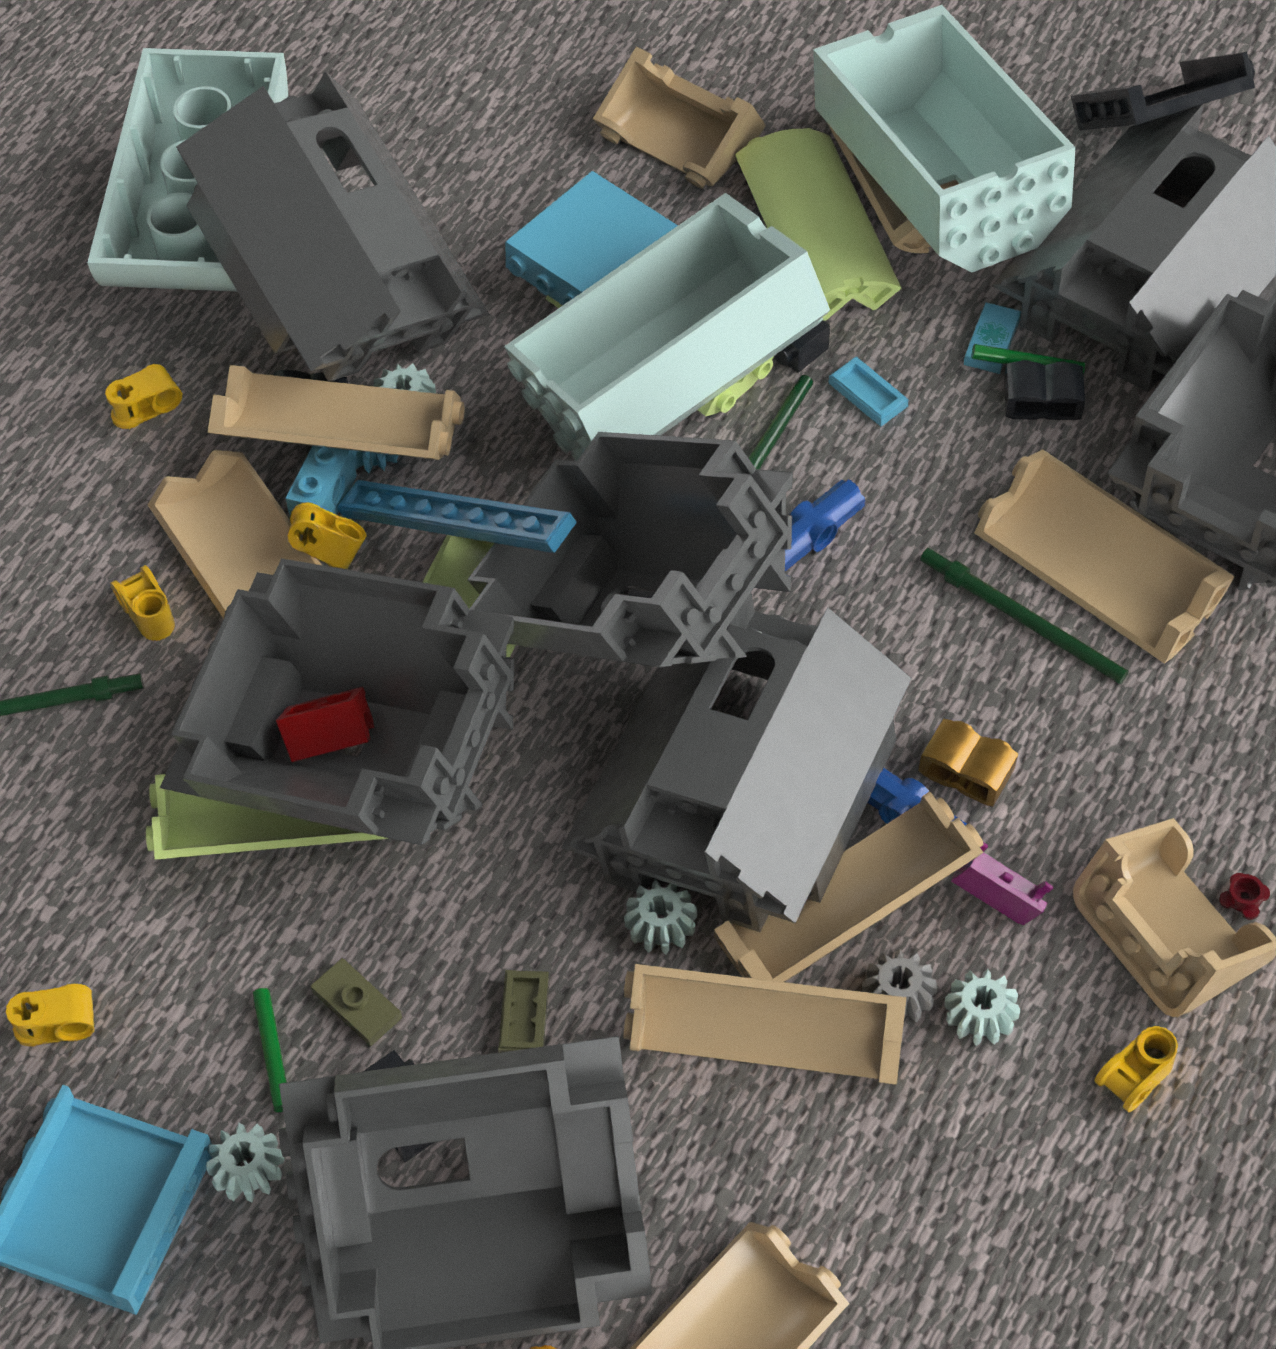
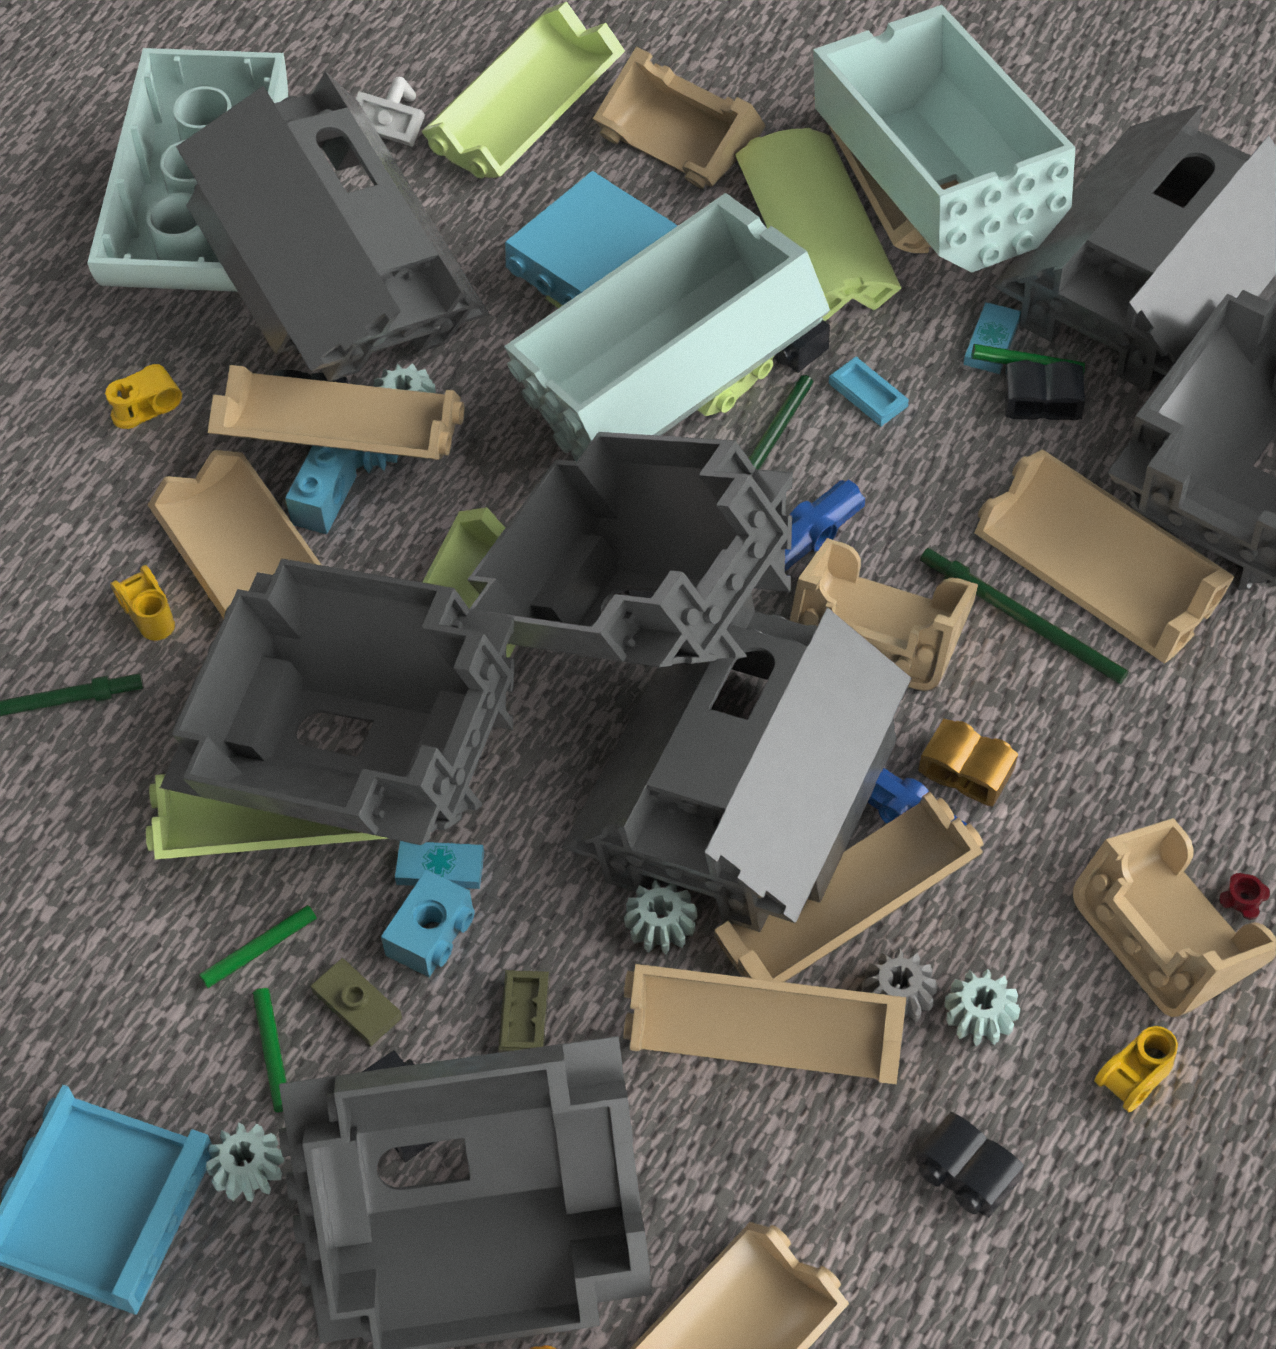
(54, 1015): yellow piece -> none
(257, 946): none -> green bar
(326, 537): yellow piece -> none
(326, 724): red hinge -> none
(390, 117): none -> white plate
(429, 901): none -> medium azure brick
(452, 861): none -> medium azure tile
(457, 515): dark azure tile -> none
(522, 92): none -> yellowish green cylinder
(903, 626): none -> tan windscreen
(969, 1165): none -> black brick
(1002, 888): magenta hinge -> none
(1203, 82): black panel -> none

